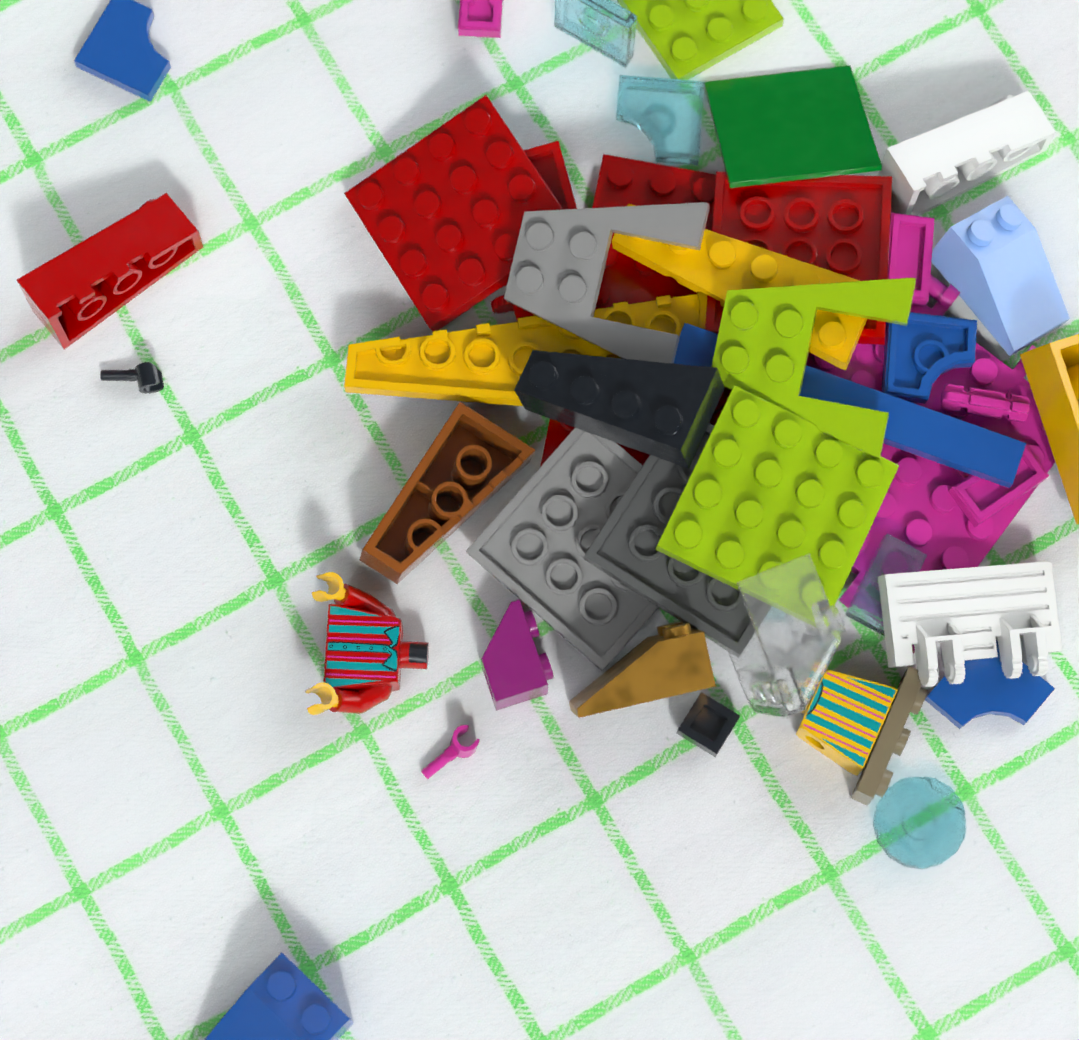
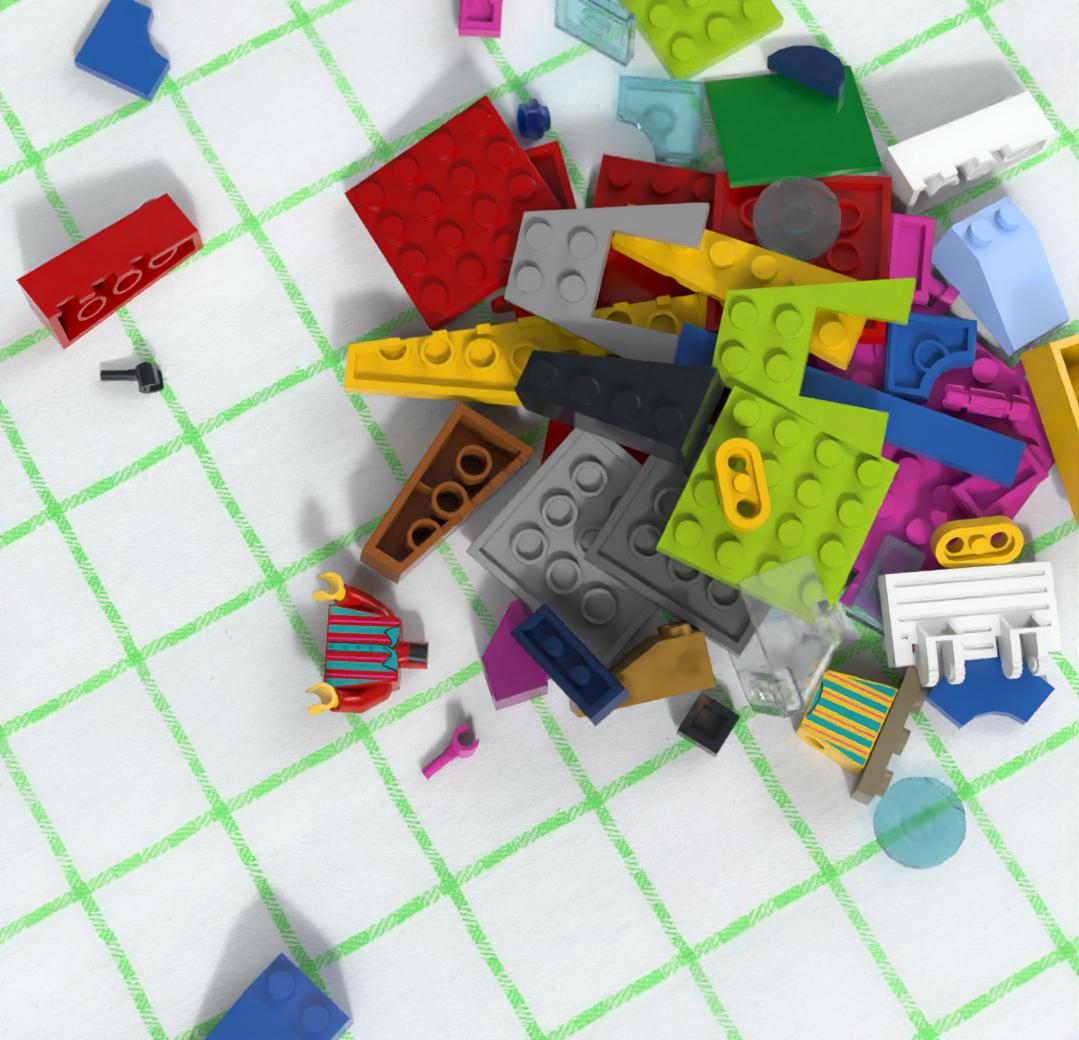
(533, 119): none -> clear blue plate
(570, 664): none -> dark blue tile
(741, 486): none -> yellow plate
(797, 218): none -> clear light blue tile
(810, 67): none -> dark blue tile
(974, 542): none -> yellow plate

